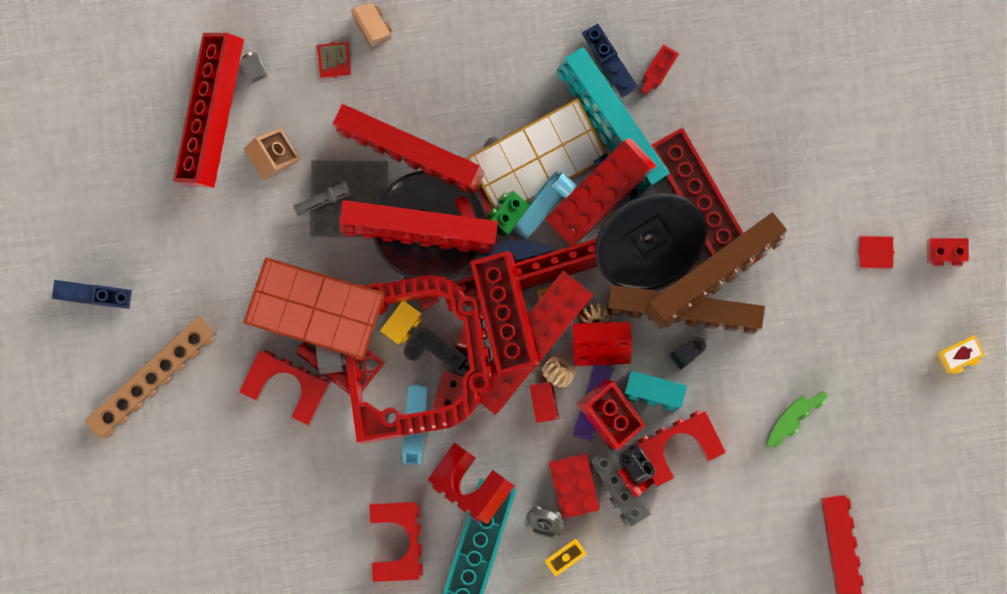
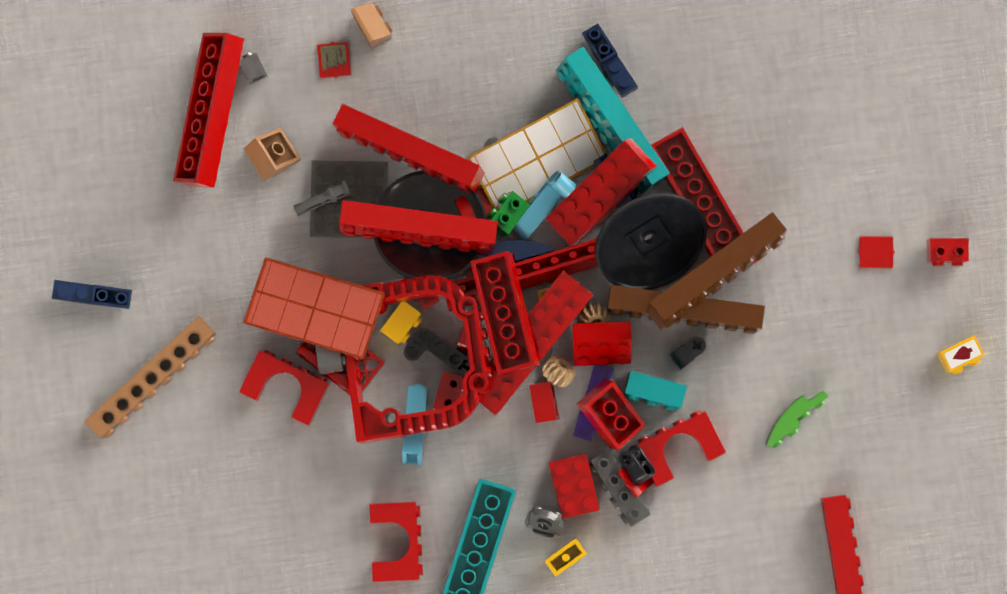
(482, 502): red arch -> none
(658, 69): red hinge -> none

